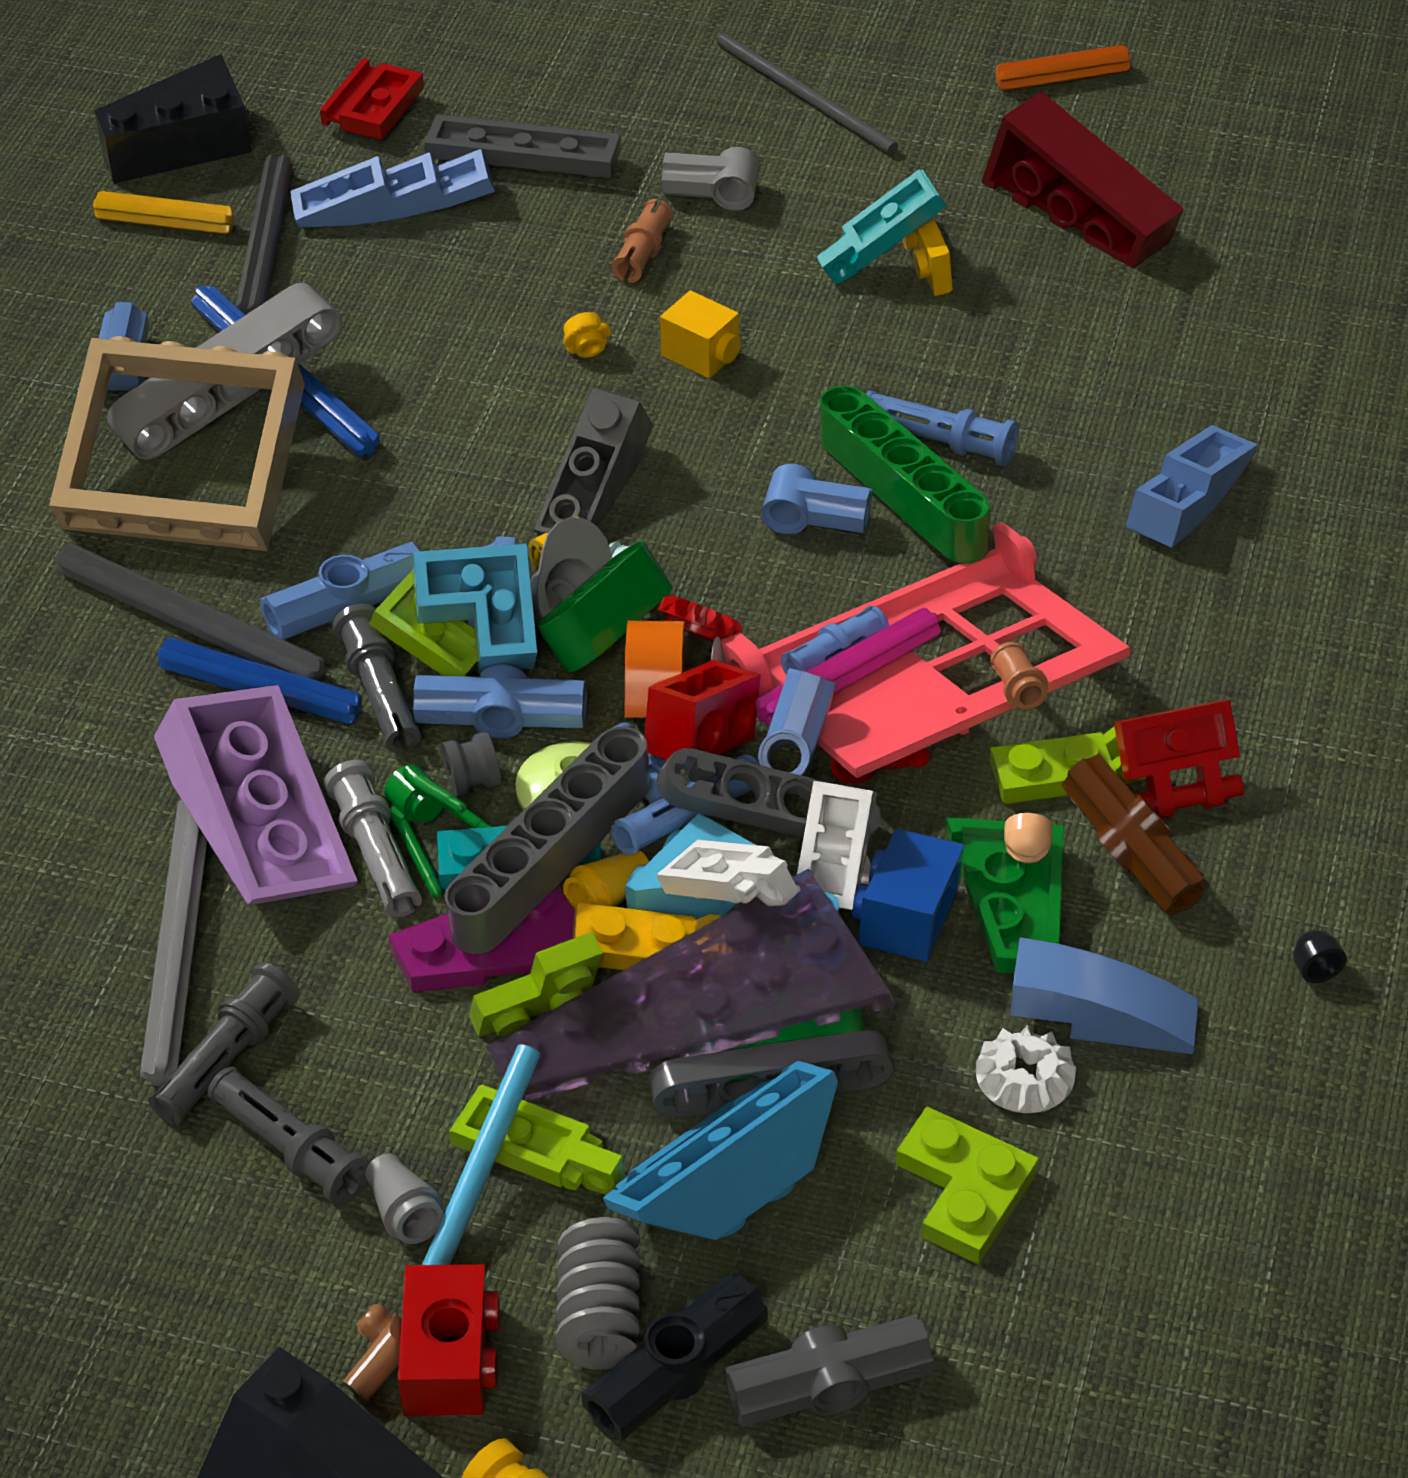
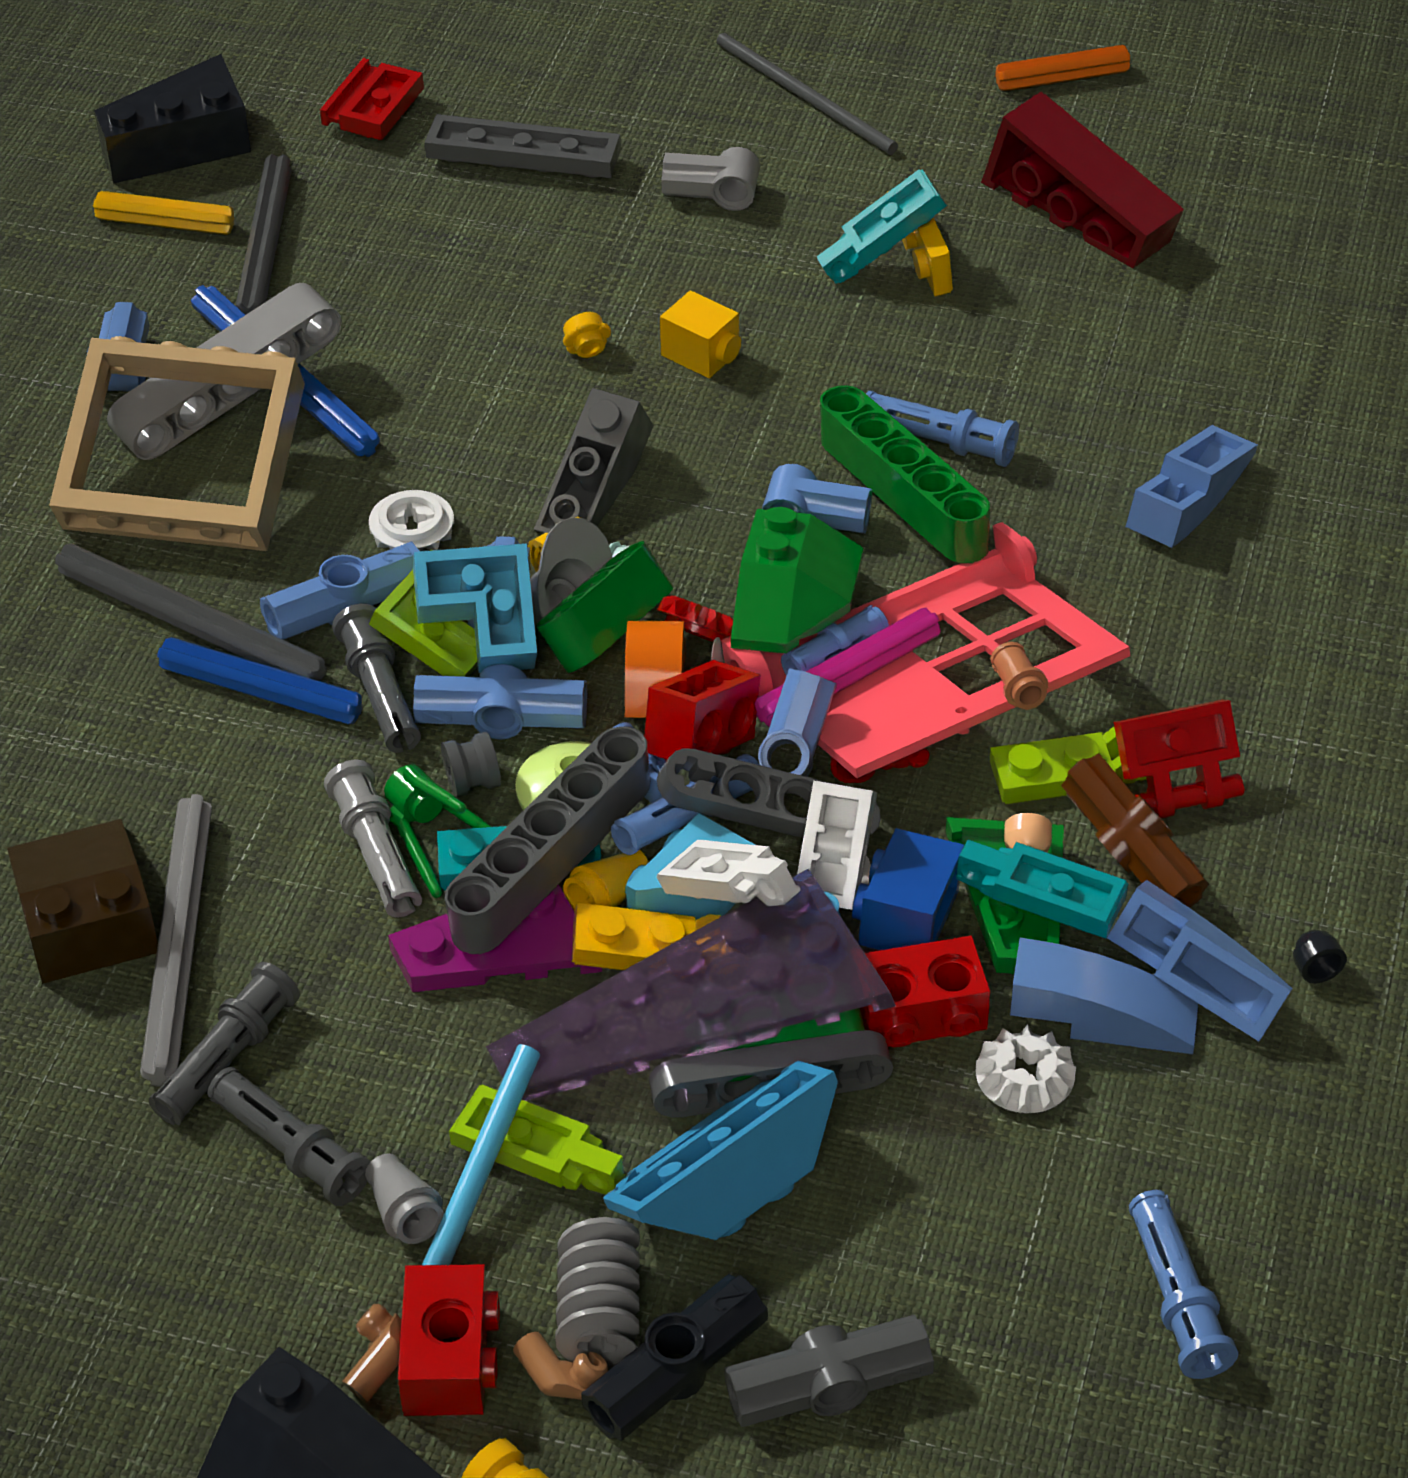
(83, 900): none -> dark brown slope
(254, 793): lavender slope -> none
(375, 194): medium blue slope -> none
(428, 509): none -> white gear
(554, 979): lime plate -> none
(558, 1376): none -> medium nougat arm
(642, 240): nougat pin -> none
(792, 580): none -> green wedge
(935, 992): none -> red brick
(979, 1176): lime plate -> none
(1044, 885): none -> teal hinge
(1188, 1306): none -> medium blue pin
(1200, 960): none -> medium blue slope

